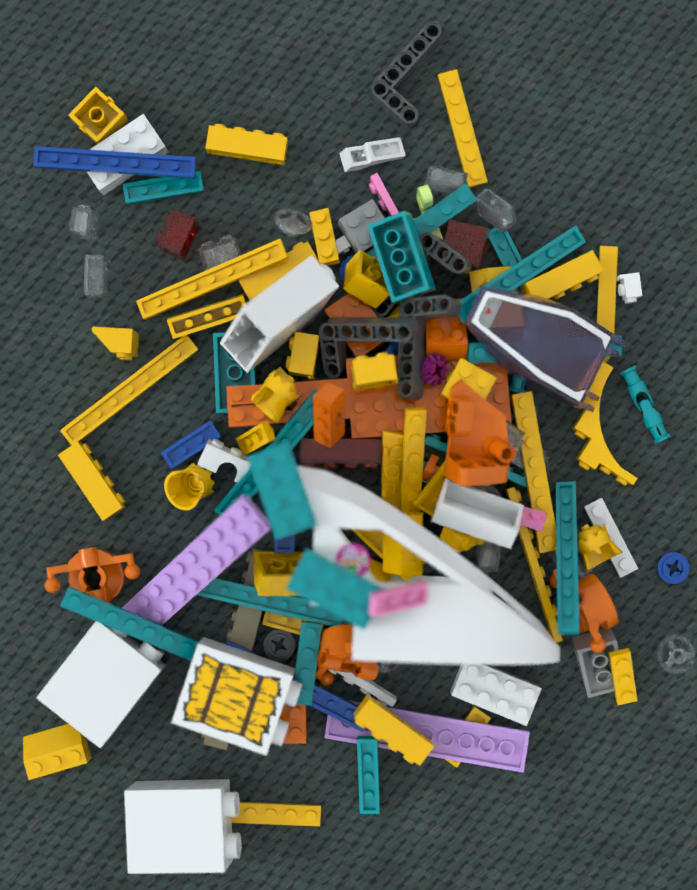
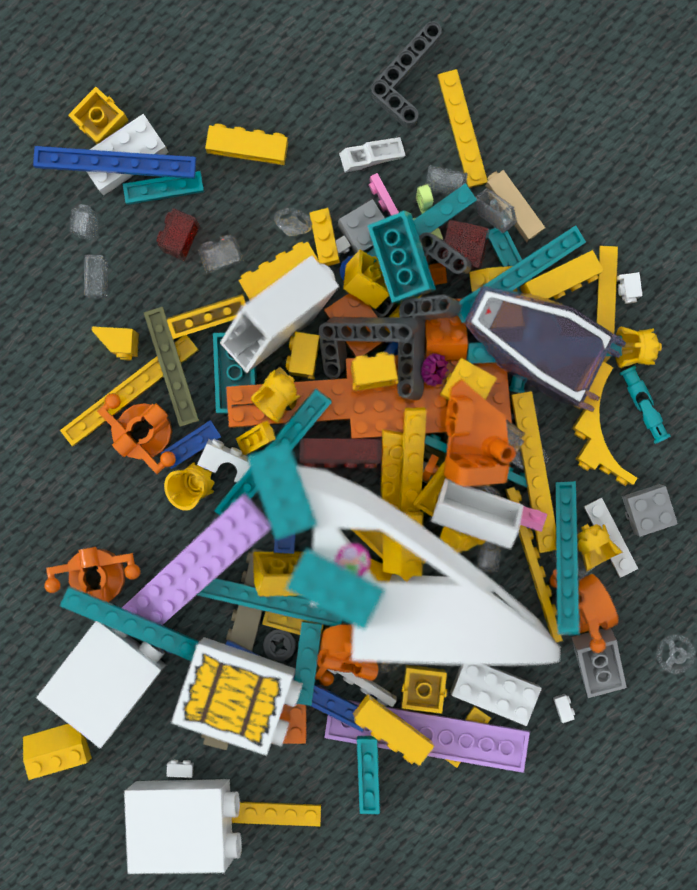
(92, 481): yellow brick -> none
(152, 444): none -> orange piece
(171, 367): none -> olive plate
(180, 769): none -> white piece
(212, 279): yellow plate -> none
(326, 405): orange arch -> none
(398, 598): bright pink plate -> none
(423, 689): none -> yellow brick
(438, 273): none -> orange plate
(527, 221): none -> tan brick
(563, 707): none -> white piece
(623, 676): yellow plate -> none
(640, 347): none -> yellow hat
(649, 510): none -> light grey brick
(681, 563): blue gear -> none

